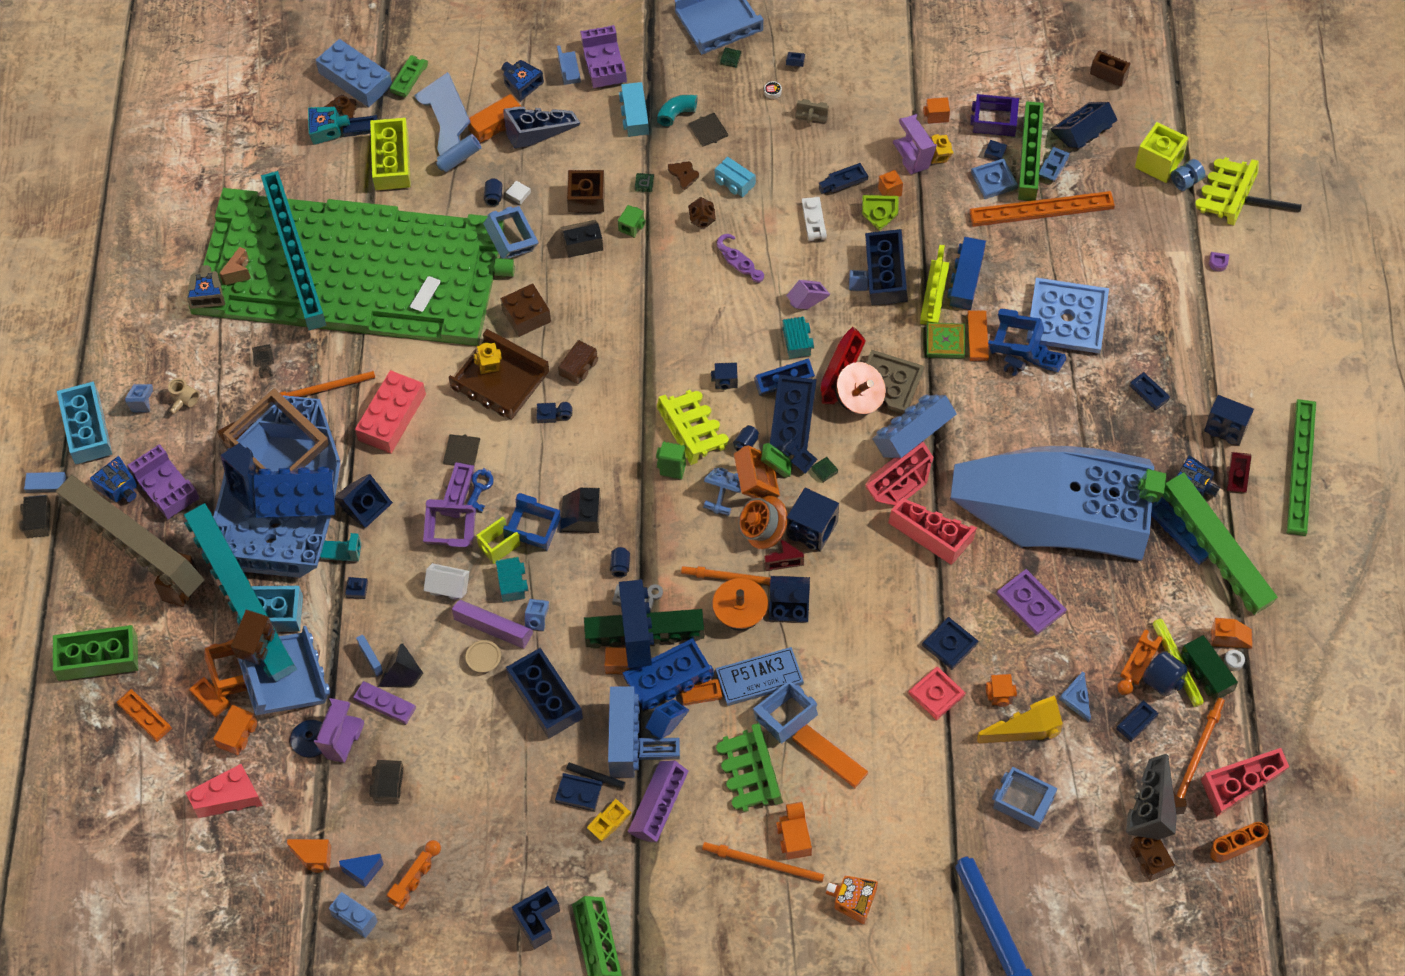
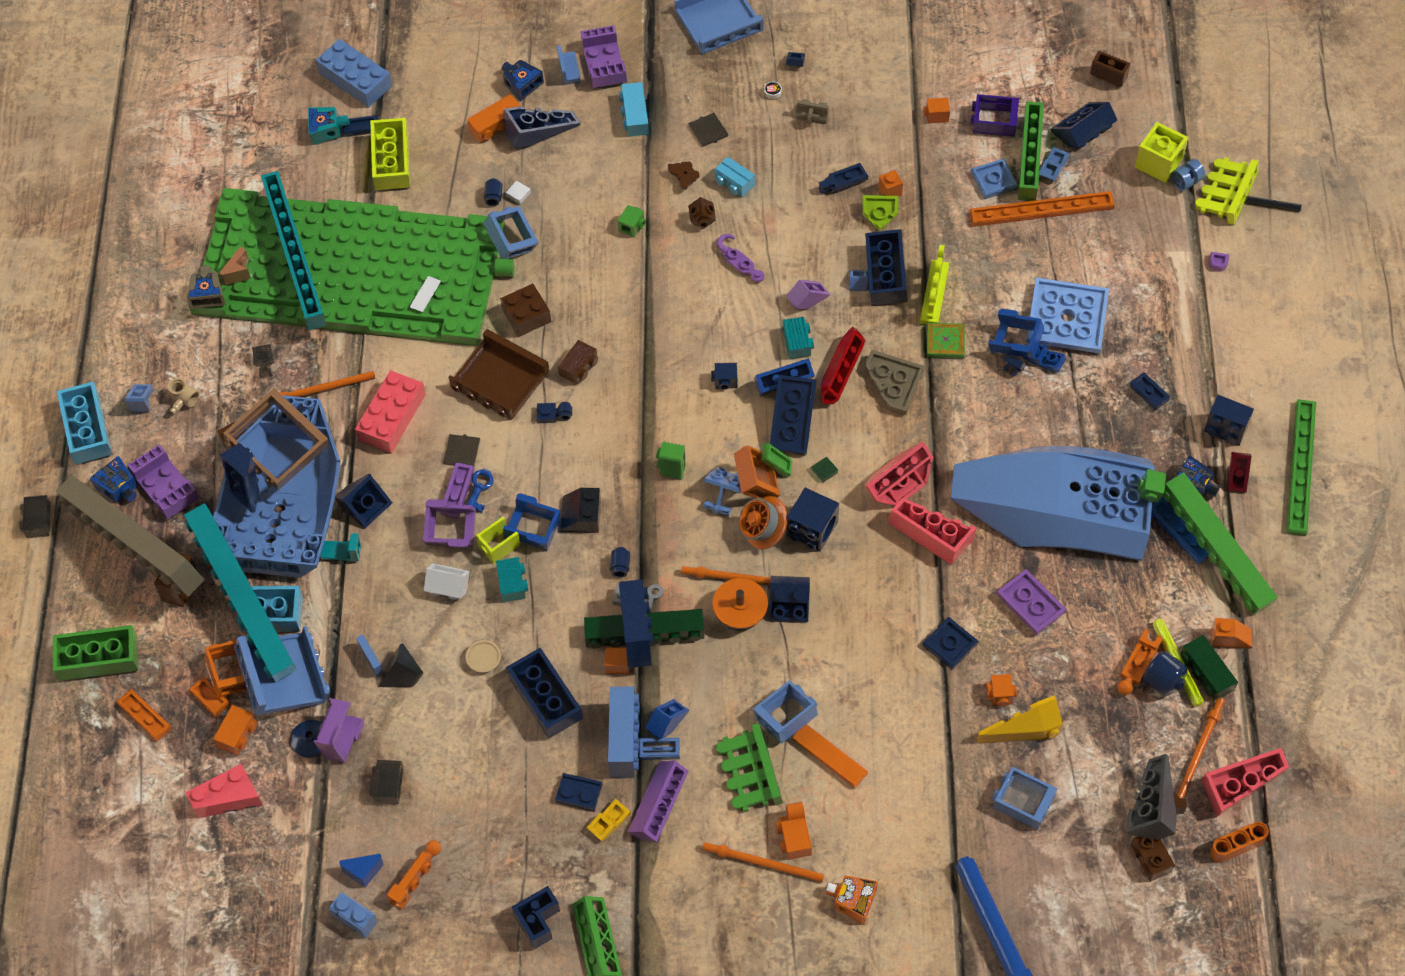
(44, 481): medium blue tile -> none
(253, 637): reddish brown brick -> none
(294, 492): blue bracket -> none
(313, 853): orange slope -> none
(344, 105): reddish brown animal -> none
(356, 588): dark blue tile -> none
(384, 702): medium lavender plate -> none
(408, 76): bright green plate -> none
(452, 121): medium blue door -> none
(487, 358): yellow brick -> none
(491, 624): medium lavender brick -> none
(536, 614): medium blue bracket -> none
(582, 238): black slope -> none
(586, 191): reddish brown brick -> none
(596, 775): black bar -> none
(644, 182): clear green tile -> none
(669, 674): blue bracket -> none
(675, 106): teal cylinder -> none
(689, 435): neon yellow fence -> none
(702, 693): orange tile -> none
(731, 57): clear green tile -> none
(746, 437): dark blue brick -> none
(758, 676): medium blue tile -> none
(788, 558): dark red slope -> none
(803, 458): dark blue plate -> none
(814, 218): white plate -> none
(860, 388): piece -> none
(914, 425): medium blue brick -> none
(915, 159): medium lavender piece -> none
(936, 693): coral tile -> none
(943, 149): yellow brick -> none
(967, 273): blue brick -> none
(978, 336): orange tile -> none
(995, 150): dark blue plate -> none
(1077, 697): medium blue tile -> none
(1137, 721): dark blue tile -> none
(1234, 660): white tile -> none

